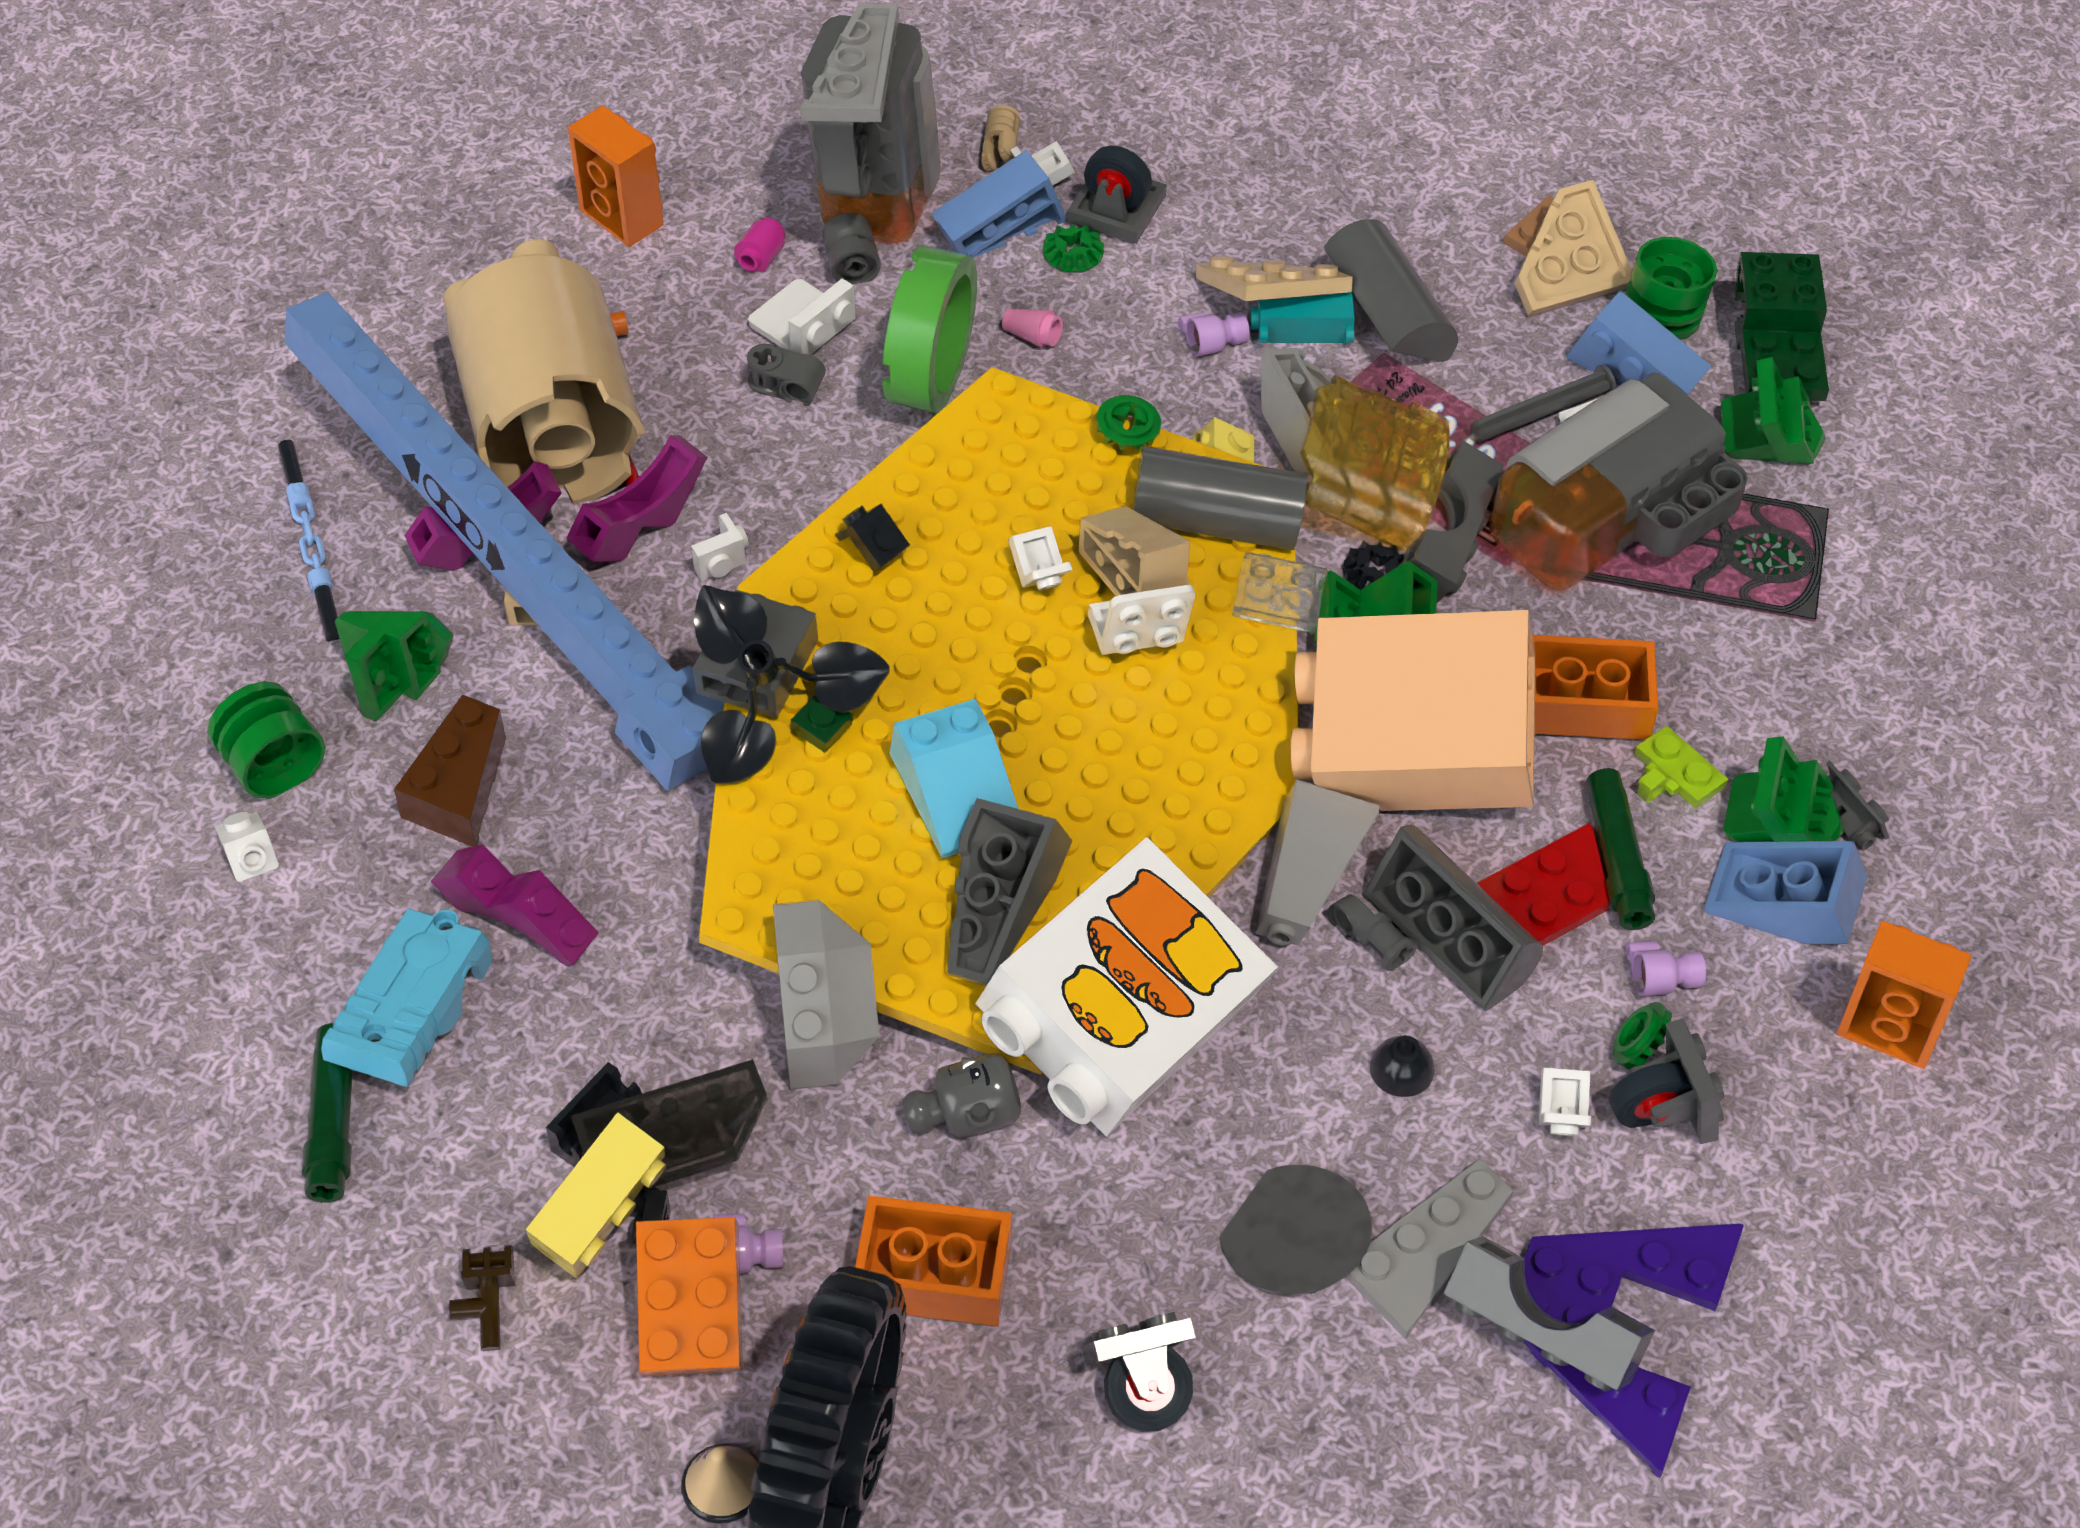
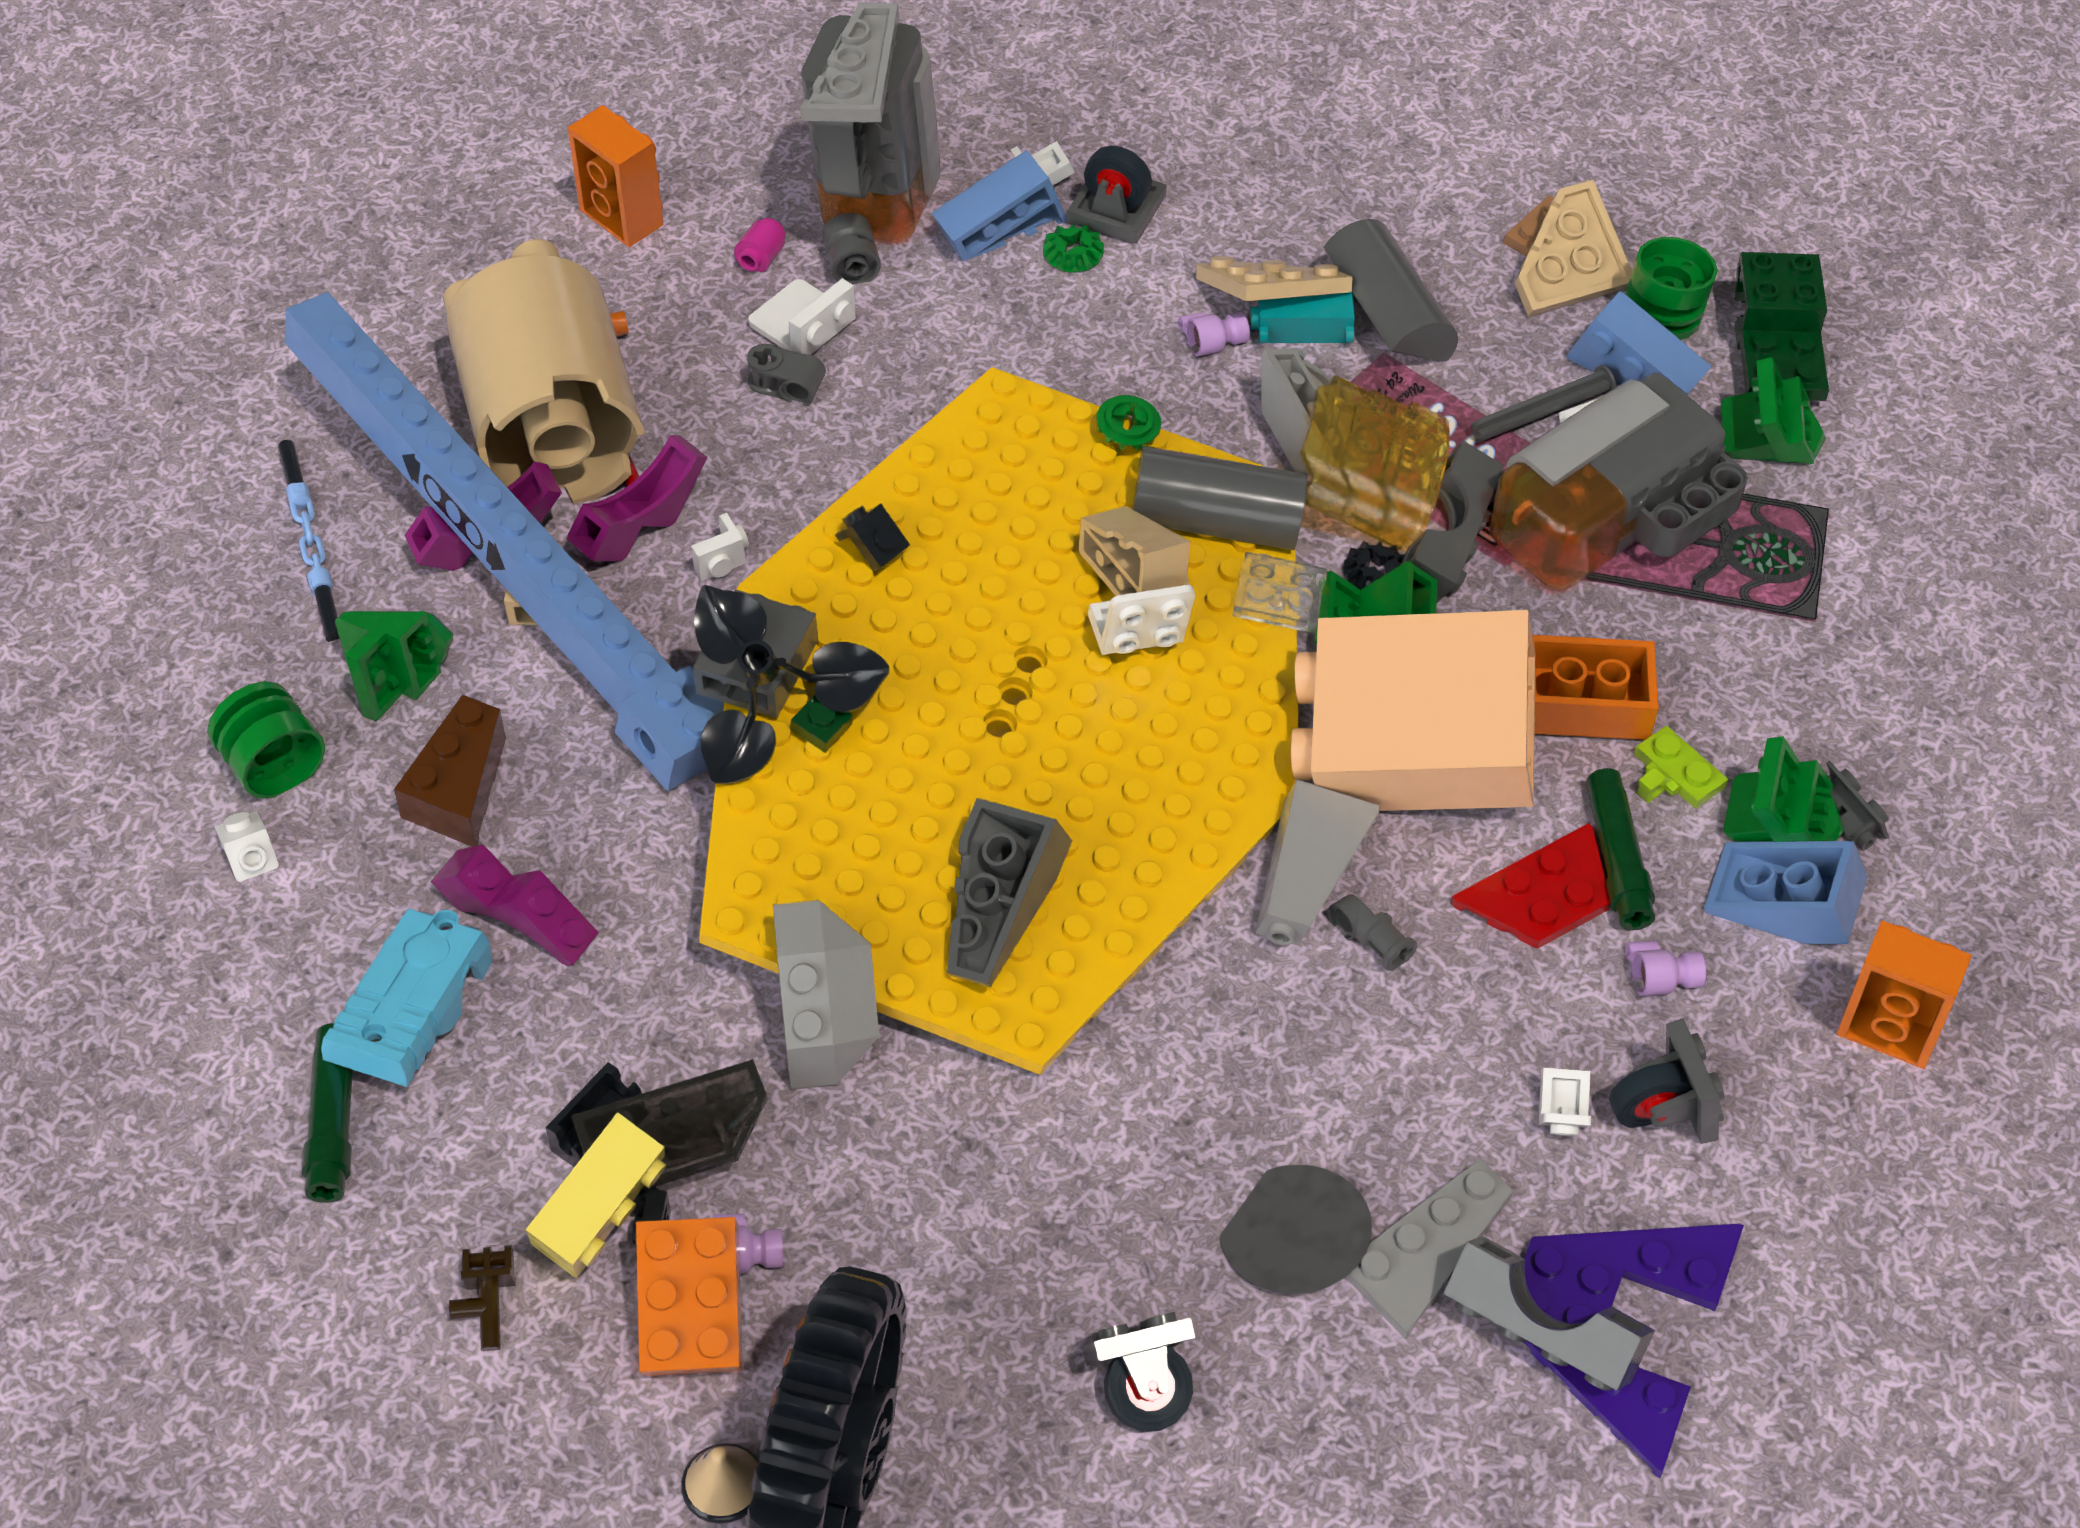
(930, 329): bright green brick -> none
(941, 1255): orange brick -> none
(948, 764): medium azure slope -> none
(969, 1097): dark grey piece -> none
(1000, 136): tan hinge -> none
(1034, 326): bright pink cone -> none
(1038, 559): white bracket -> none
(1122, 988): white brick -> none
(1226, 438): light yellow bracket -> none
(1402, 1066): black brick -> none
(1453, 919): dark grey brick -> none
(1641, 1035): green gear -> none

